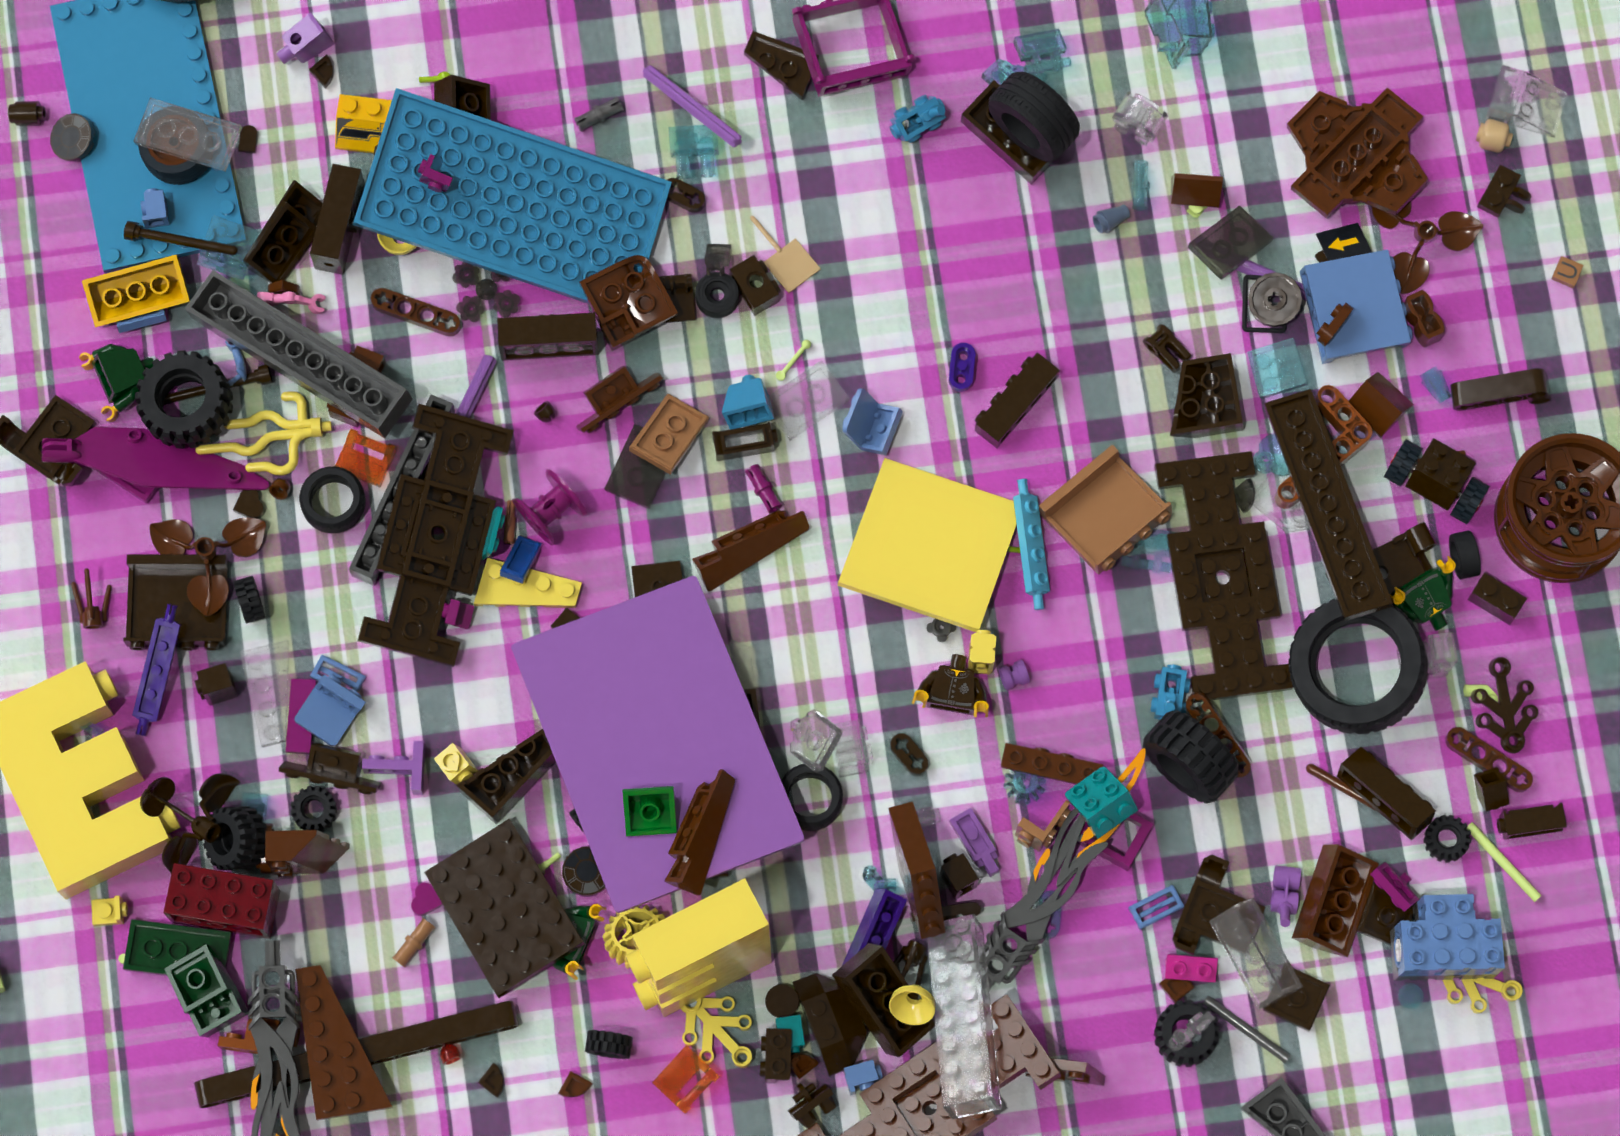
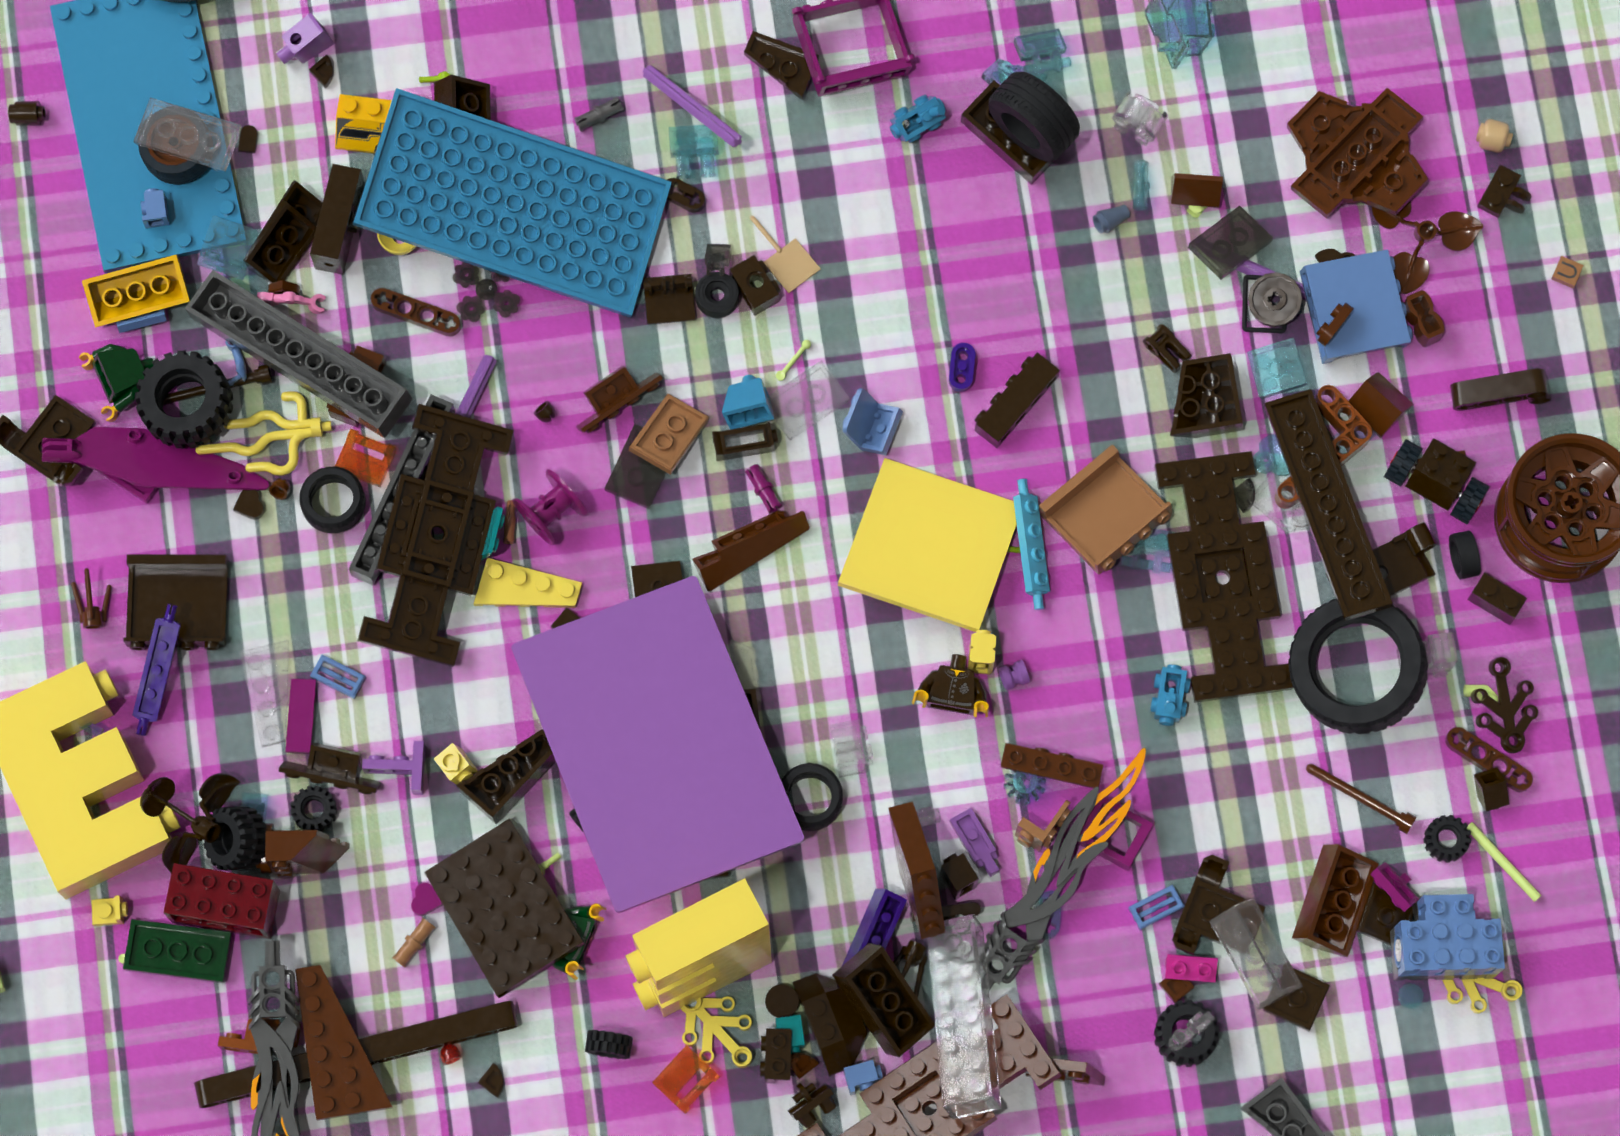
(72, 137): tile -> none
(134, 232): dark brown piece -> none
(206, 991): dark green slope -> none
(208, 592): reddish brown plant -> none
(216, 684): dark brown brick -> none
(249, 599): black tyre -> none
(329, 710): medium blue bracket -> none
(435, 180): magenta bracket -> none
(458, 614): magenta bracket -> none
(520, 559): blue tile -> none
(547, 336): dark brown brick -> none
(574, 1086): reddish brown tile -> none
(582, 873): tile -> none
(627, 300): reddish brown slope -> none
(633, 921): light yellow gear -> none
(649, 811): green slope -> none
(699, 834): reddish brown wedge -> none
(814, 739): clear tile -> none
(875, 881): clear light blue arm -> none
(909, 1010): light yellow piece -> none
(913, 750): dark brown beam -> none
(940, 634): dark grey plate -> none
(1102, 801): teal bracket -> none
(1190, 756): black tyre -> none
(1223, 730): reddish brown beam -> none
(1246, 1029): dark grey bar -> none
(1284, 895): medium lavender beam -> none
(1343, 242): black sticker -> none
(1386, 793): dark brown brick -> none
(1427, 595): dark green torso -> none
(1435, 383): clear light blue cone -> none
(1526, 102): clear slope -> none
(1531, 821): dark brown window -> none

